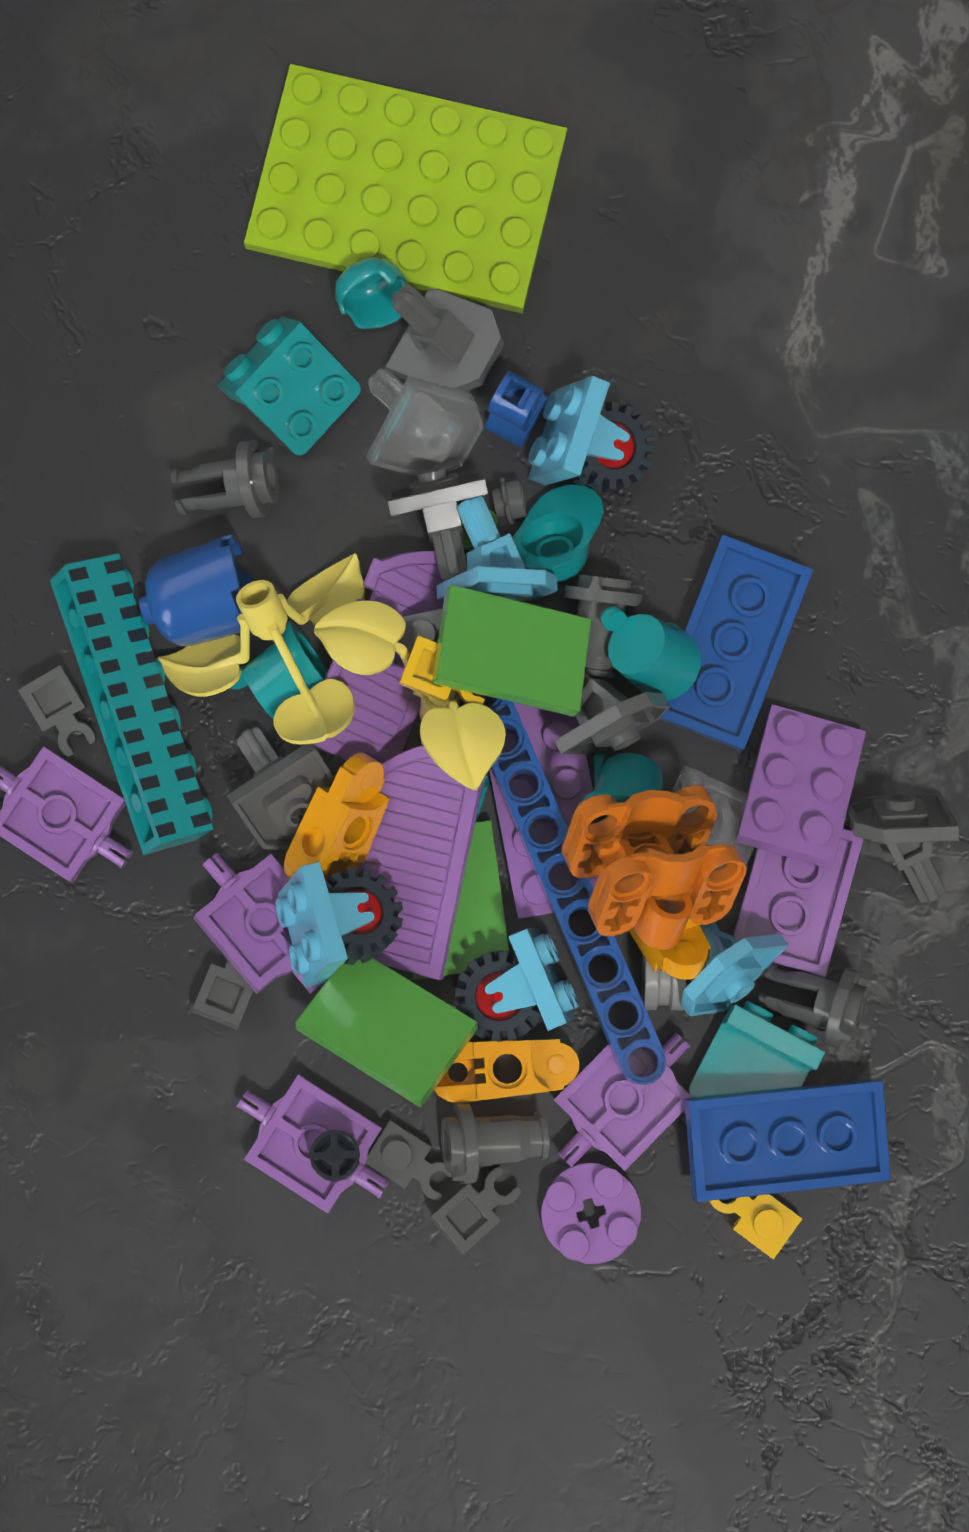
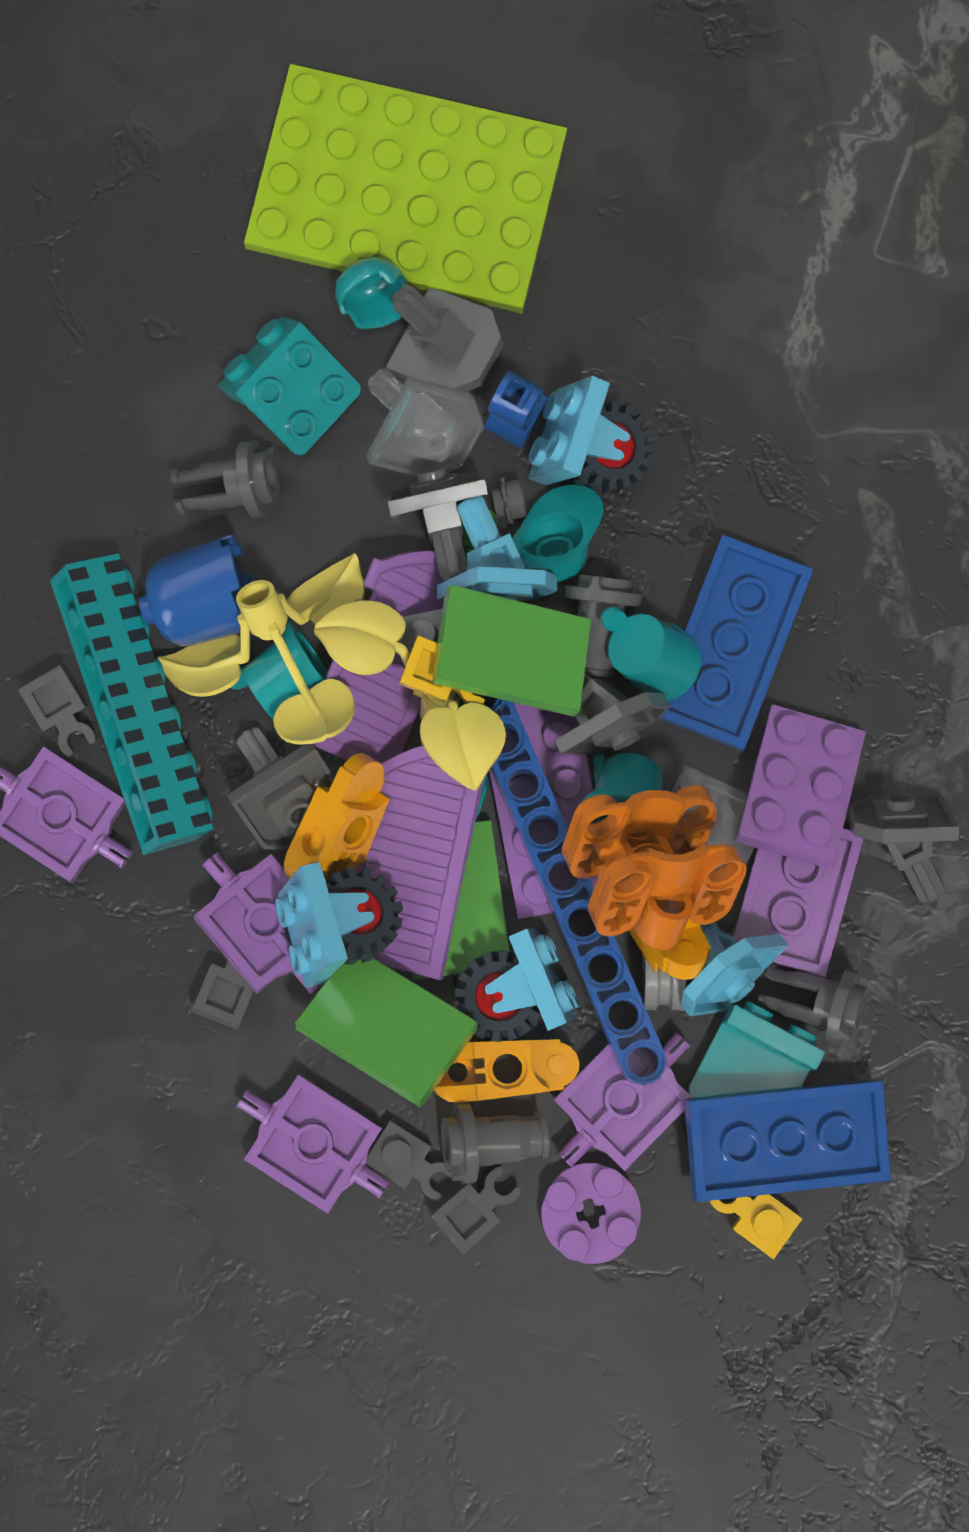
(333, 1148): black wheel -> none

